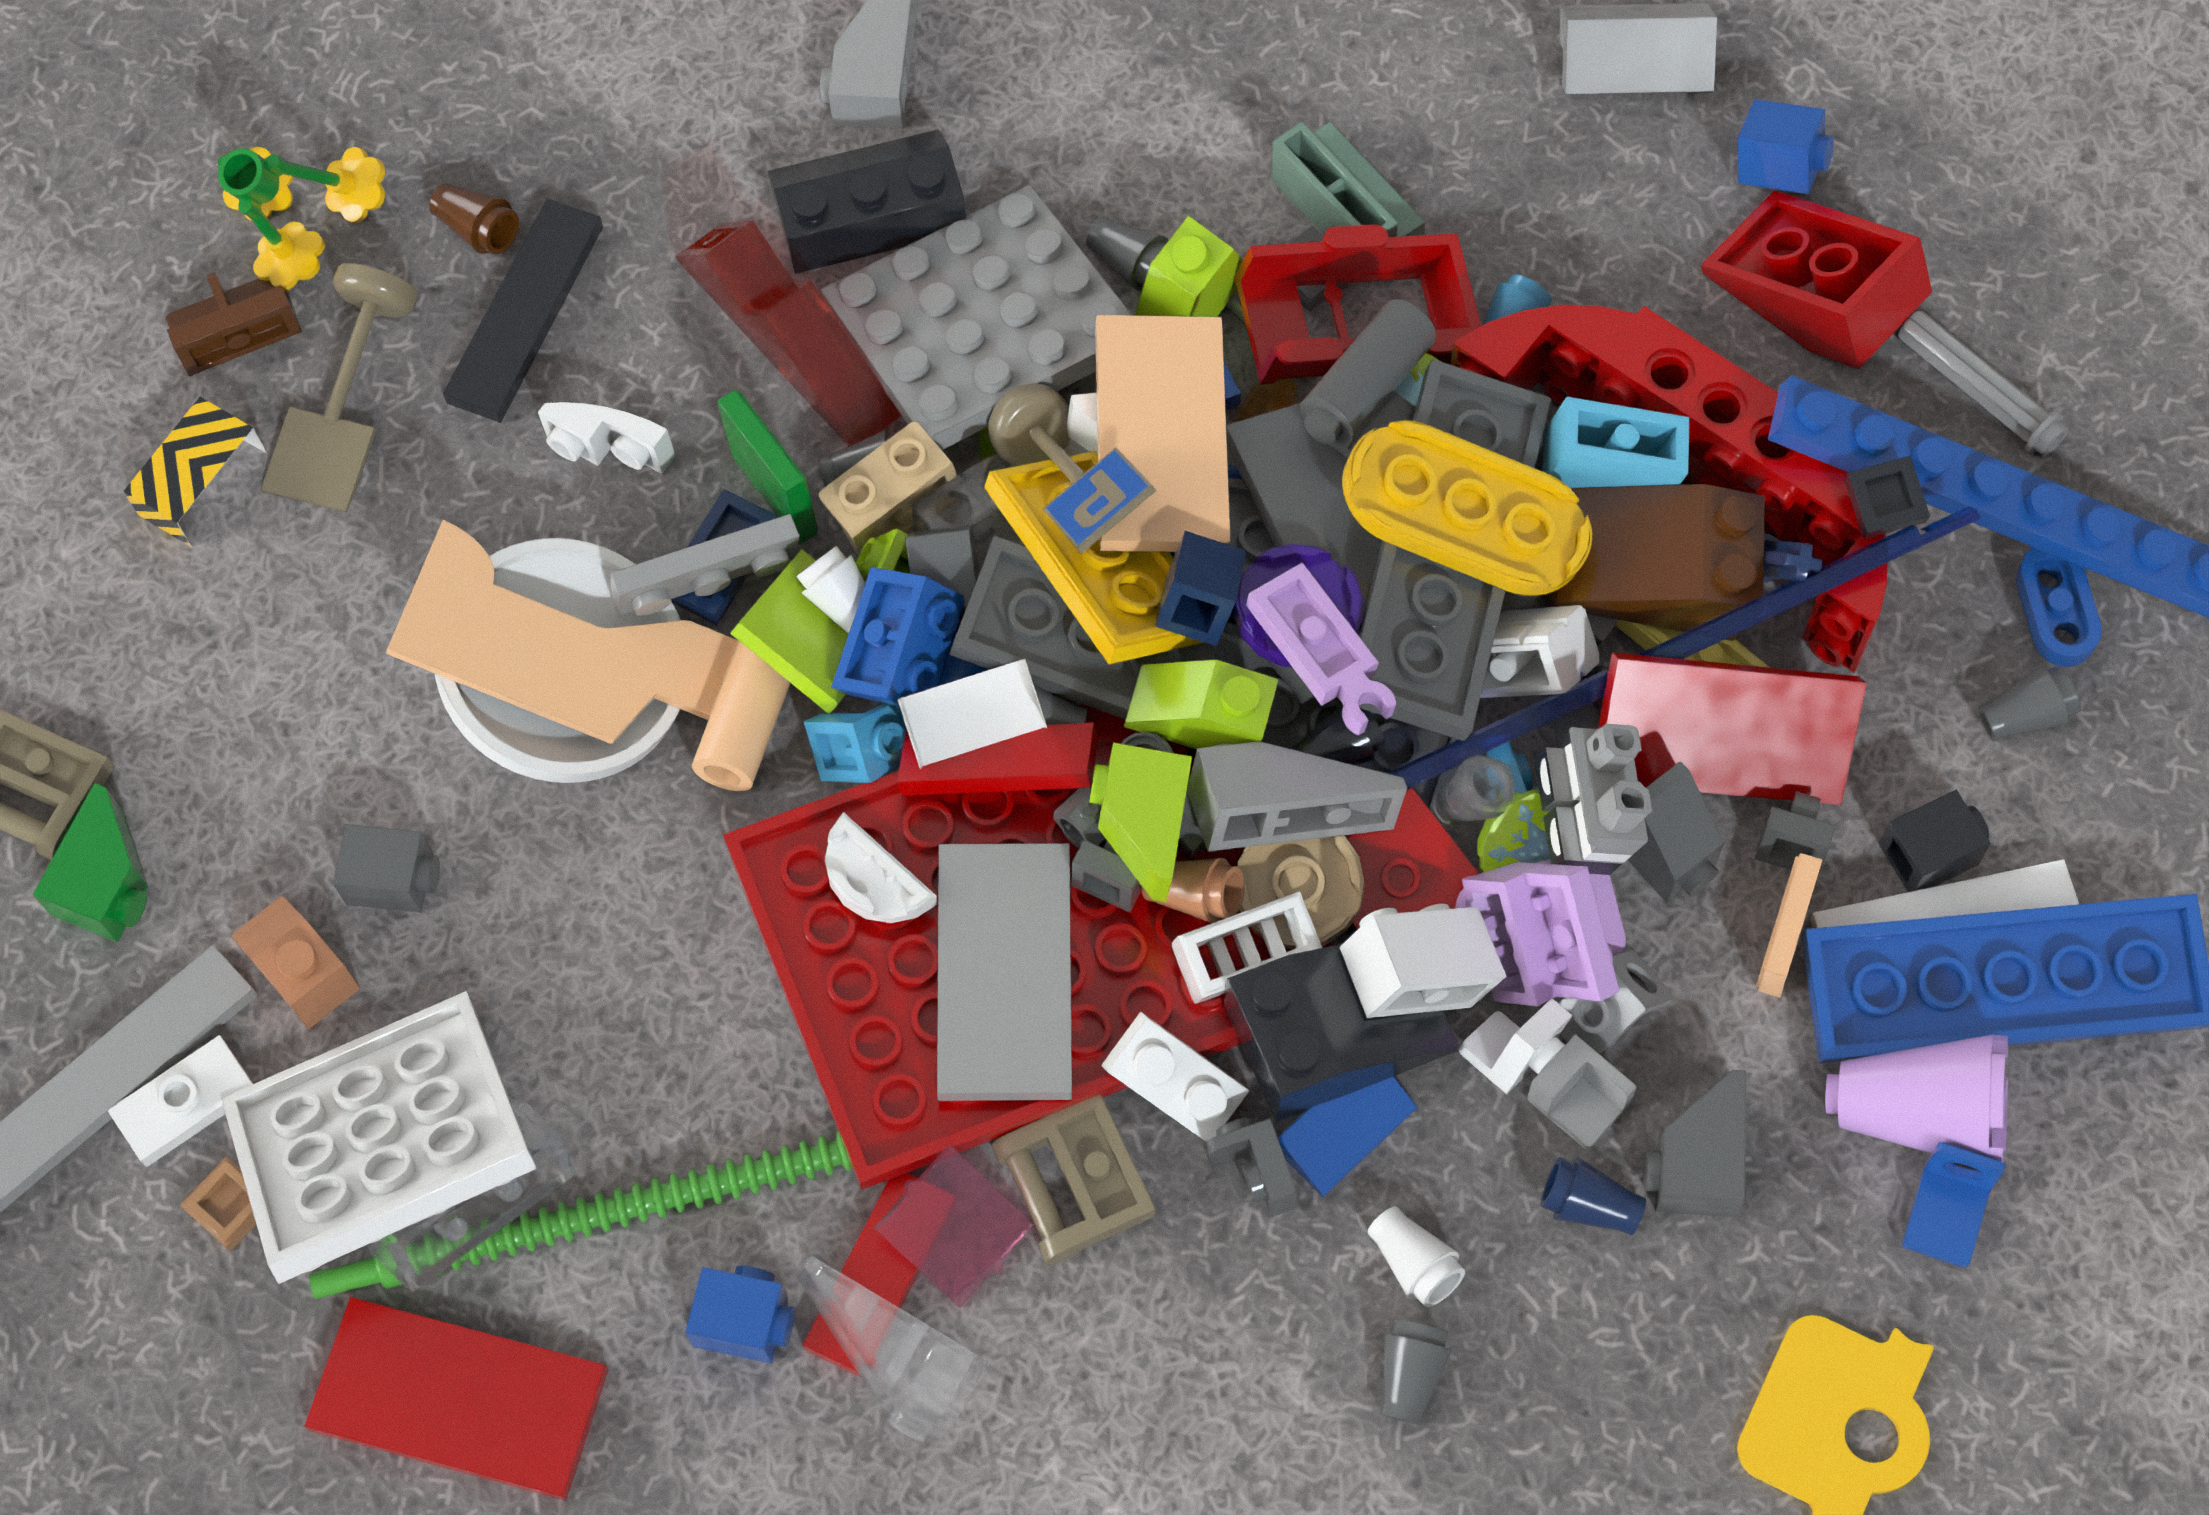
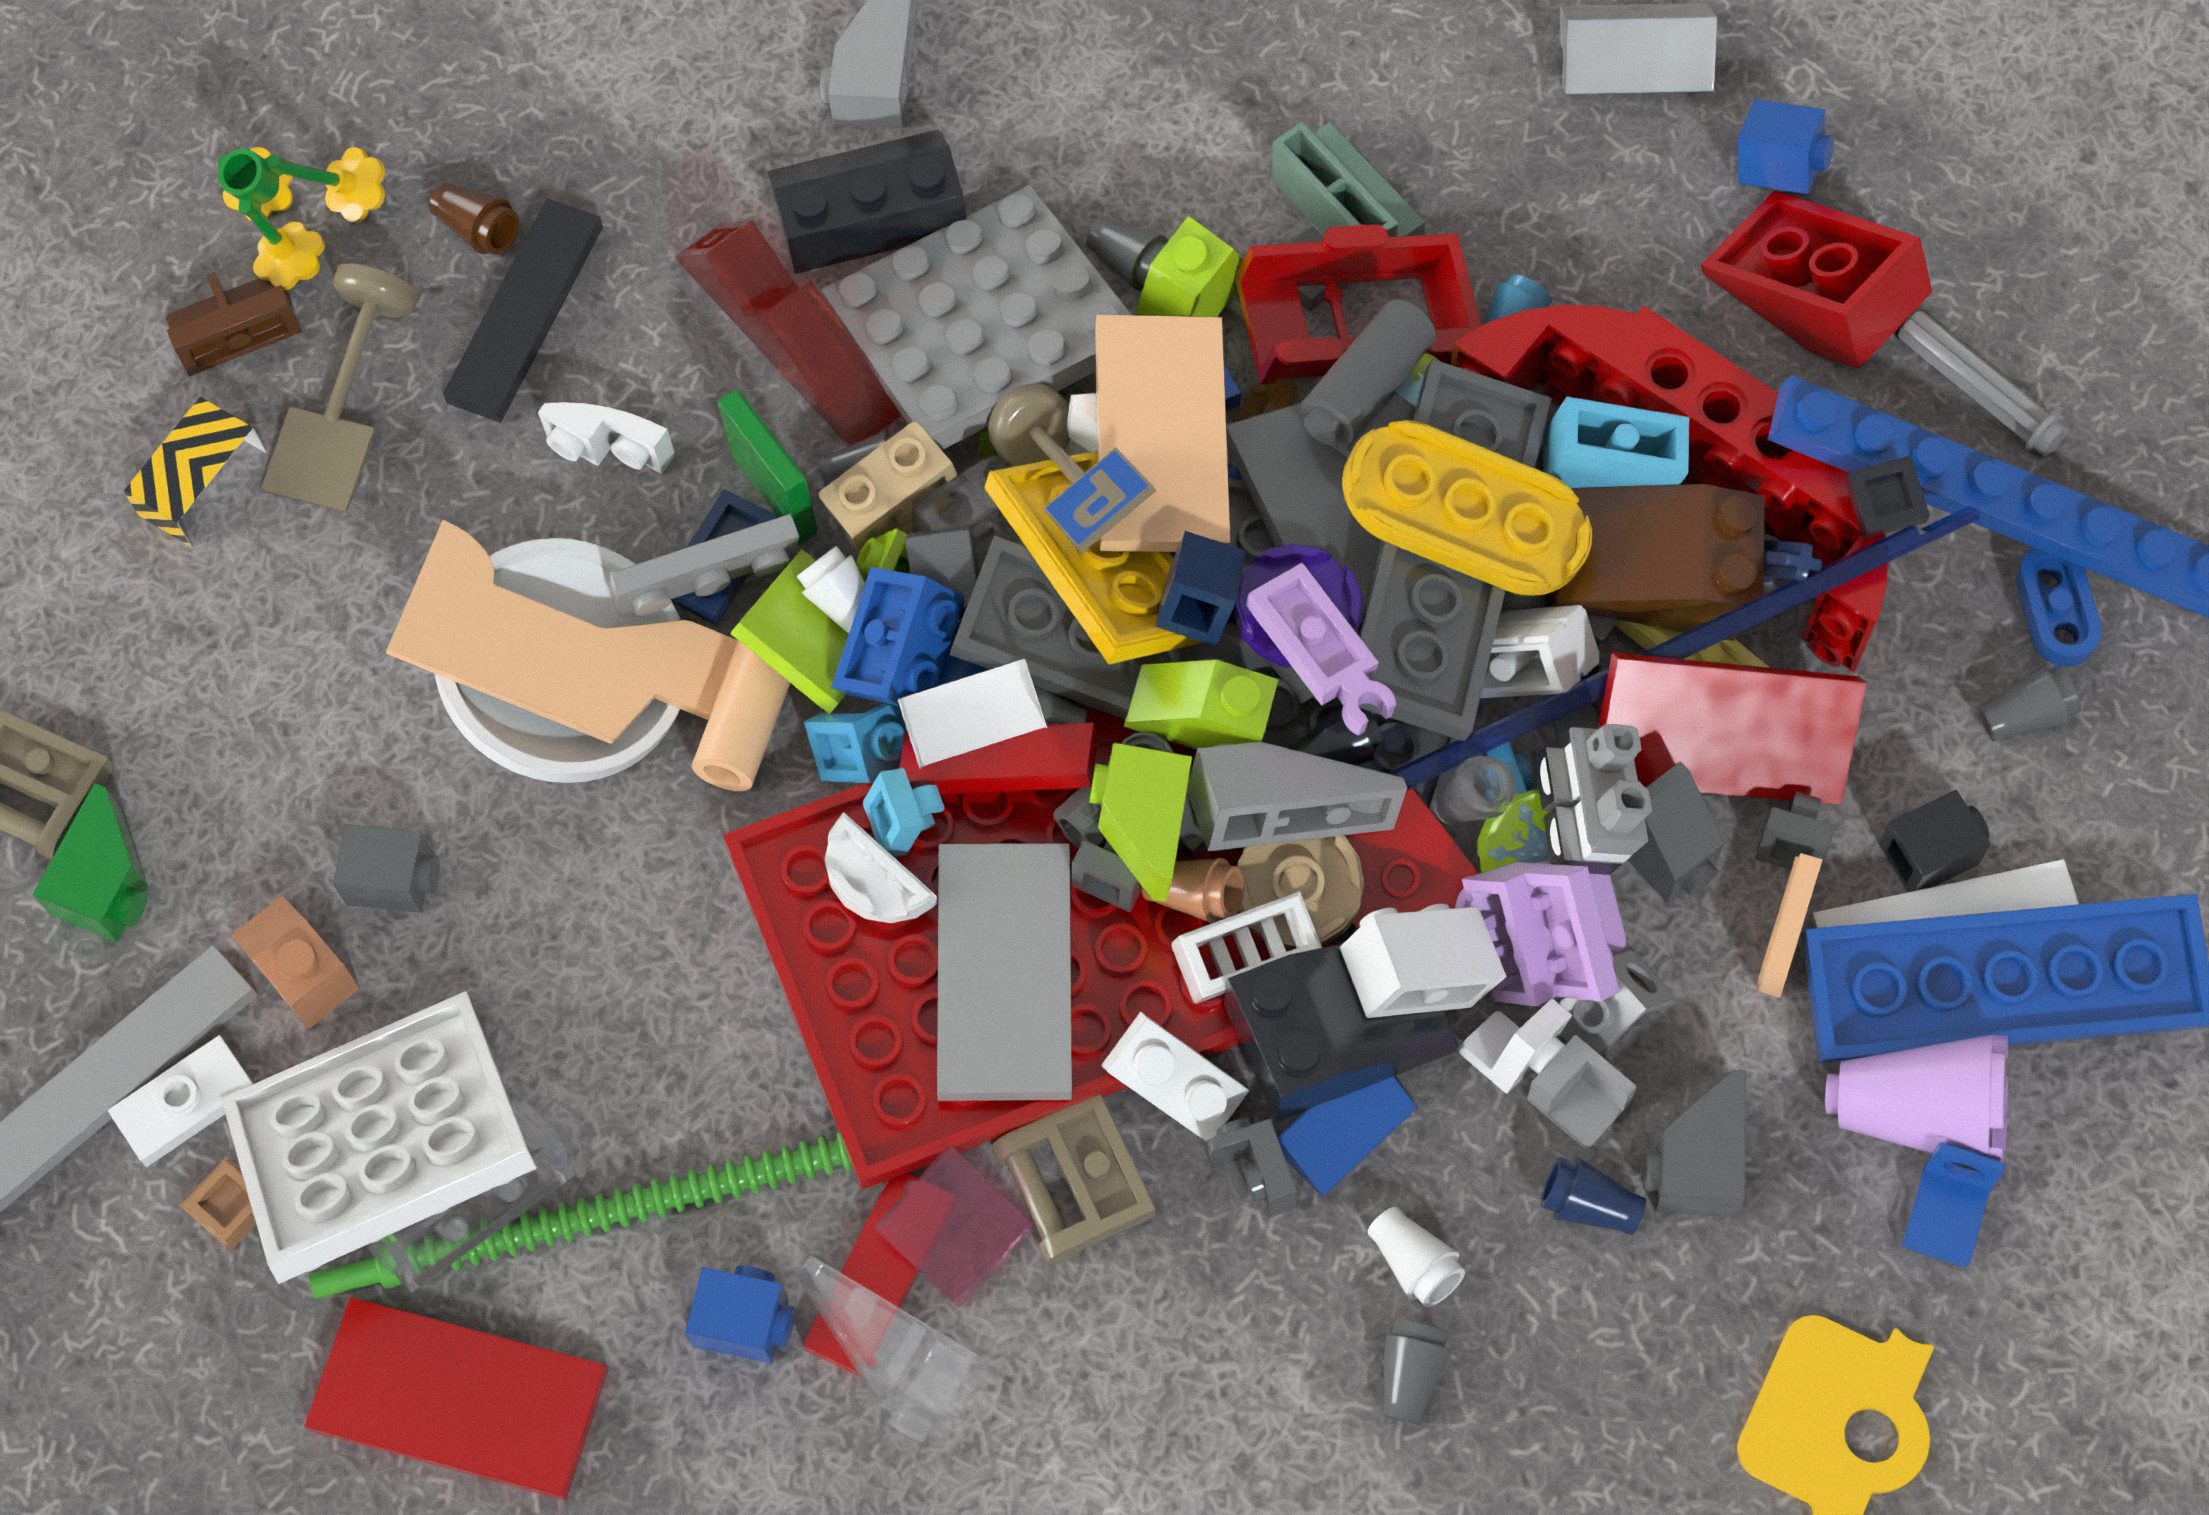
(899, 811): none -> medium azure tile

